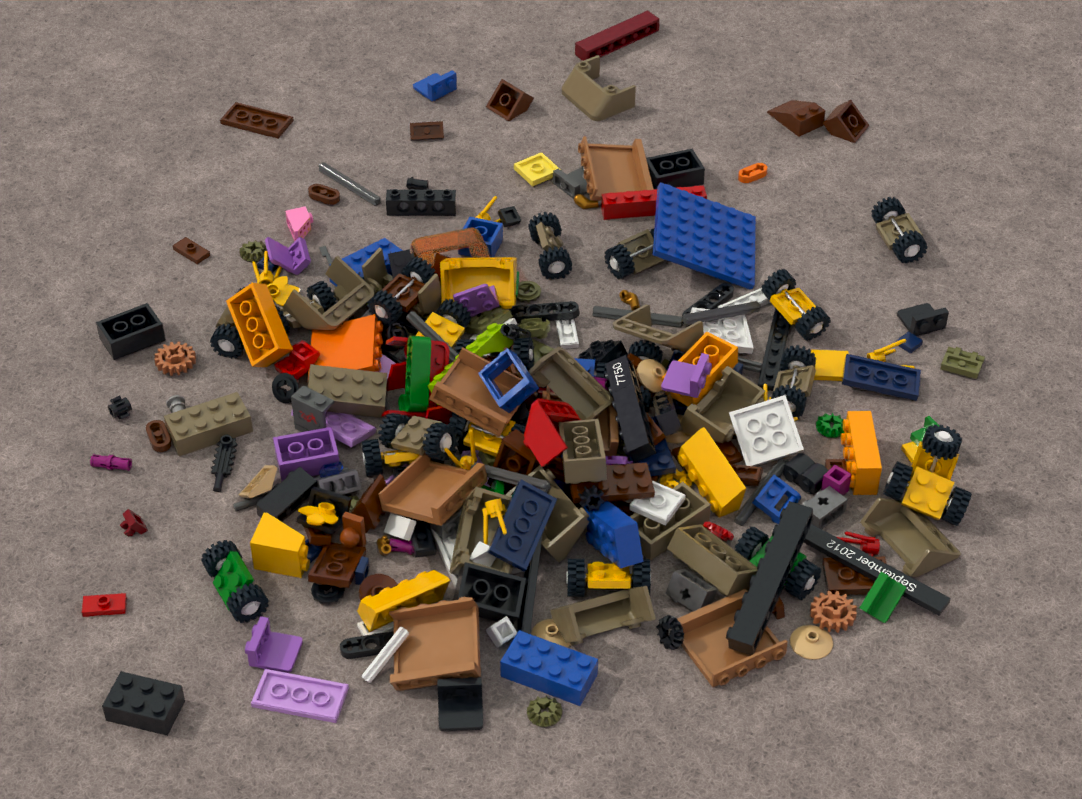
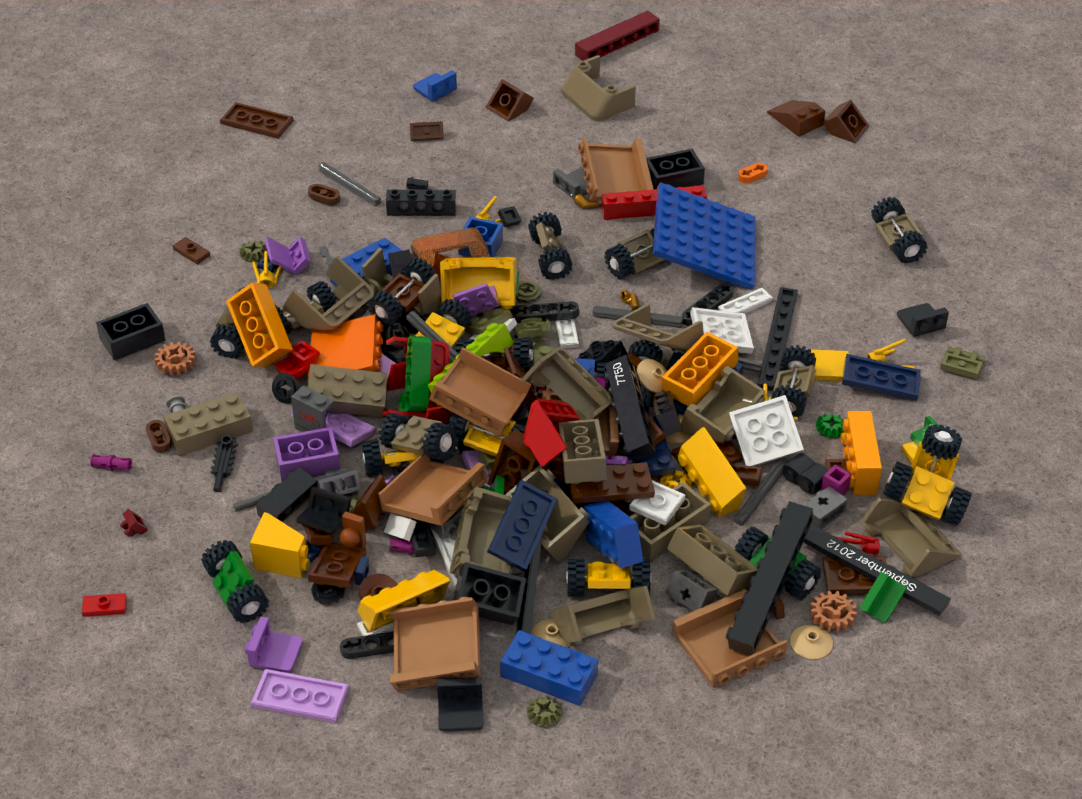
(119, 407): black gear -> none
(143, 703): black brick -> none
(260, 483): tan slope -> none
(281, 290): yellow plate -> none
(299, 222): bright pink slope -> none
(321, 514): yellow plate -> none
(331, 469): clear blue tile -> none
(384, 545): pearl gold arm -> none
(385, 654): white axle -> none
(466, 461): yellow plant -> none
(481, 556): white slope -> none
(494, 509): yellow plant -> none
(501, 631): white slope -> none
(513, 477): dark grey axle -> none
(514, 331): black pin -> none
(519, 392): blue window -> none
(536, 169): light yellow plate -> none
(591, 504): black gear -> none
(676, 633): black gear -> none
(686, 377): medium lavender bracket -> none
(720, 313): dark grey axle -> none
(720, 532): red gear -> none
(772, 494): blue plate -> none
(795, 305): plate -> none
(912, 342): dark blue tile -> none

